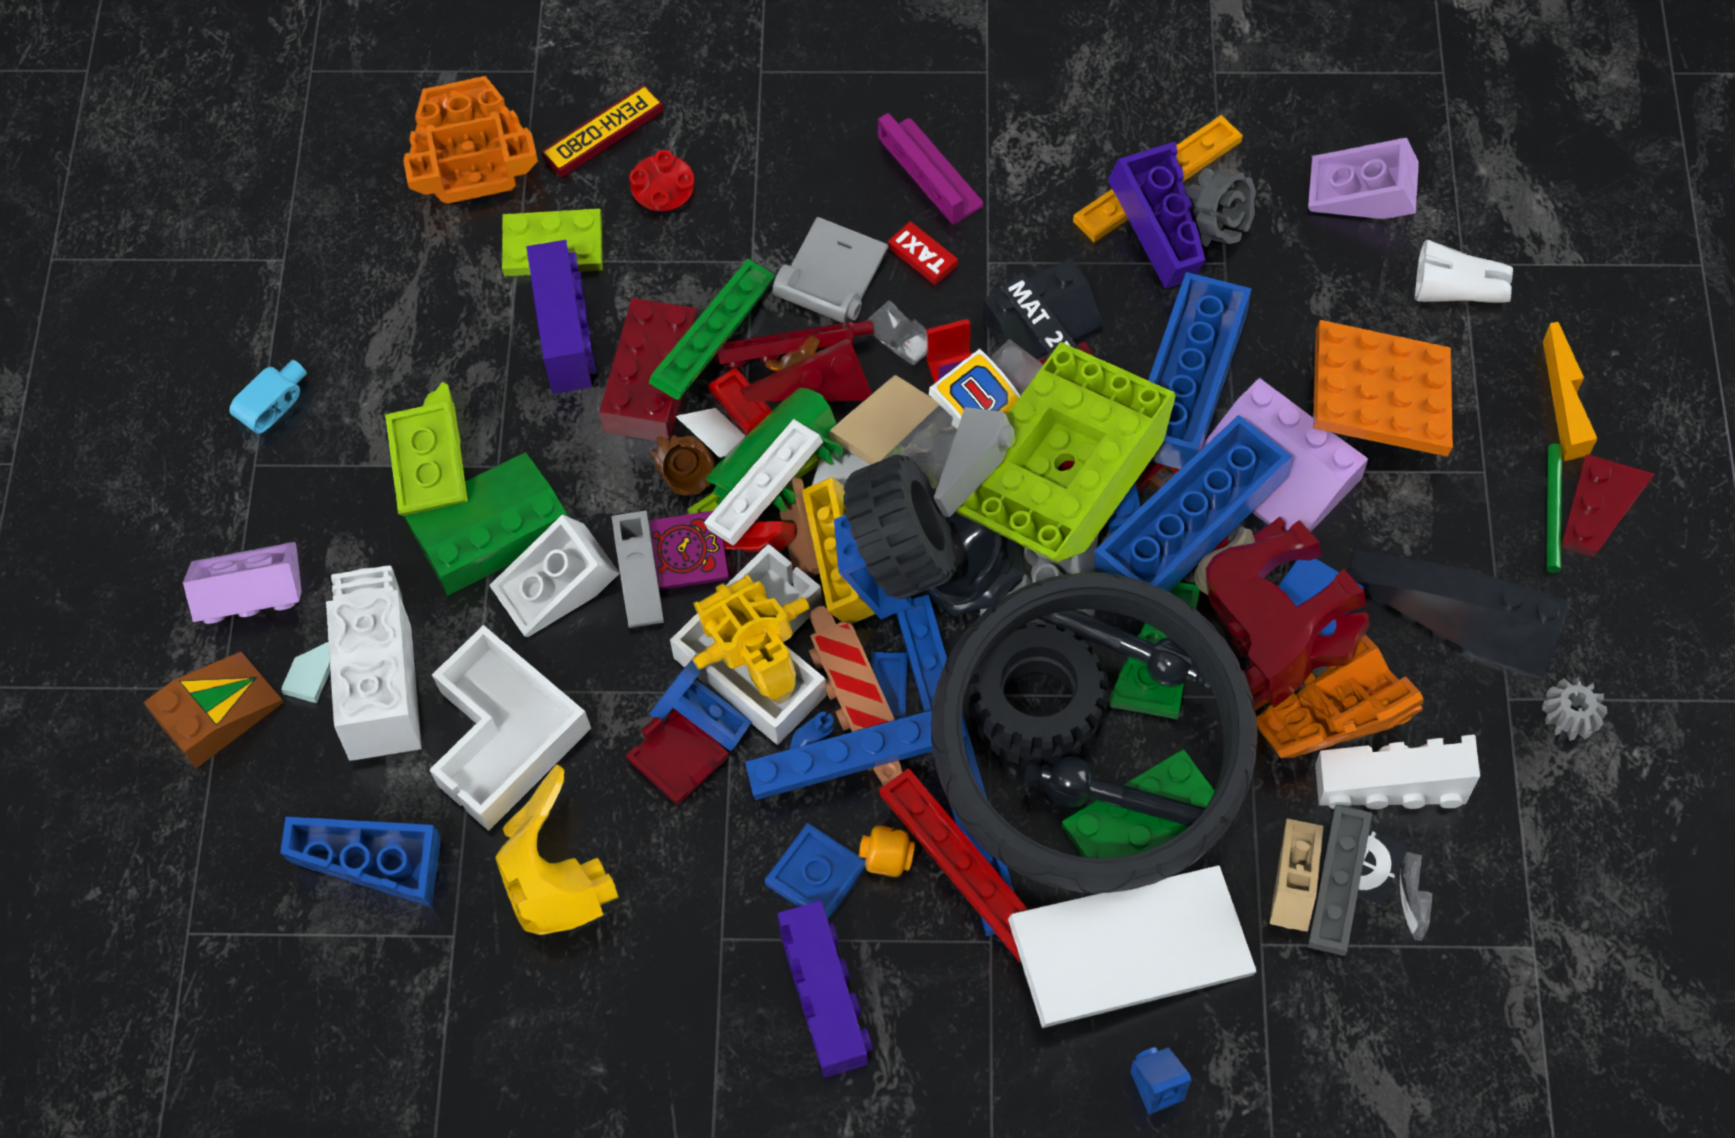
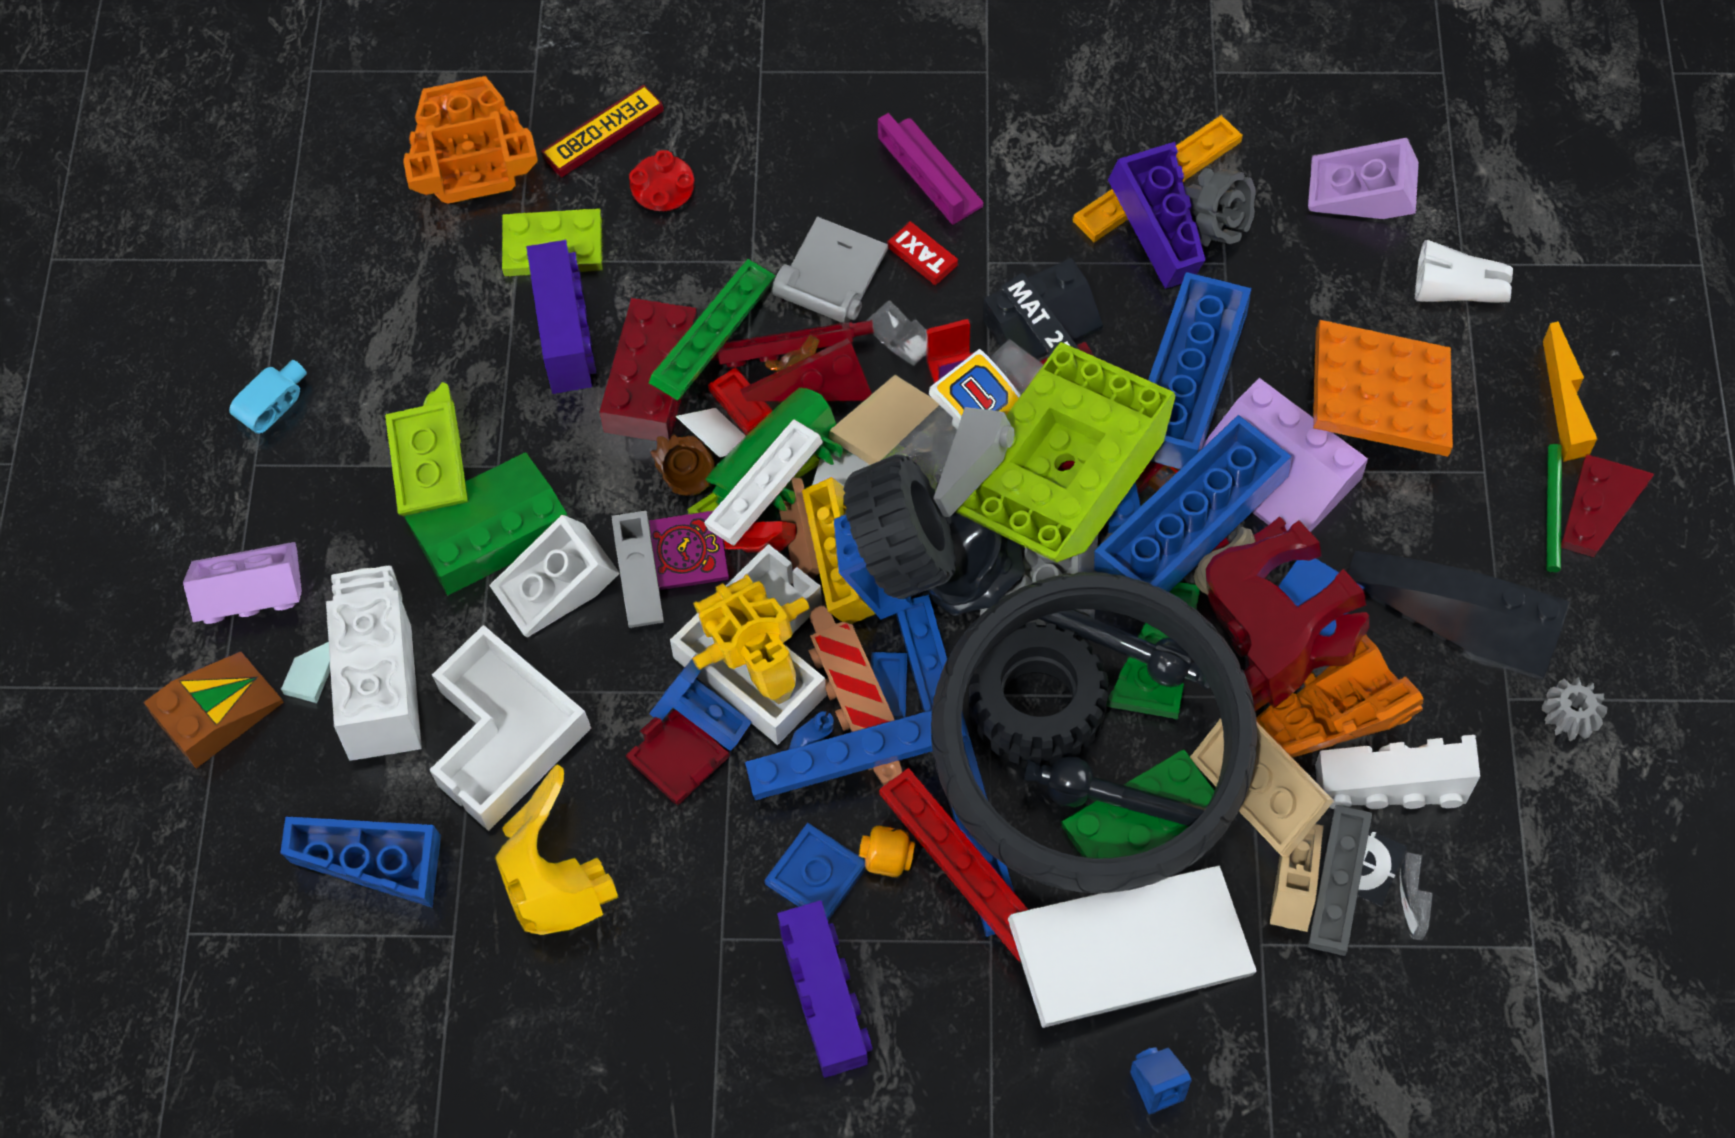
(1281, 796): none -> tan tile

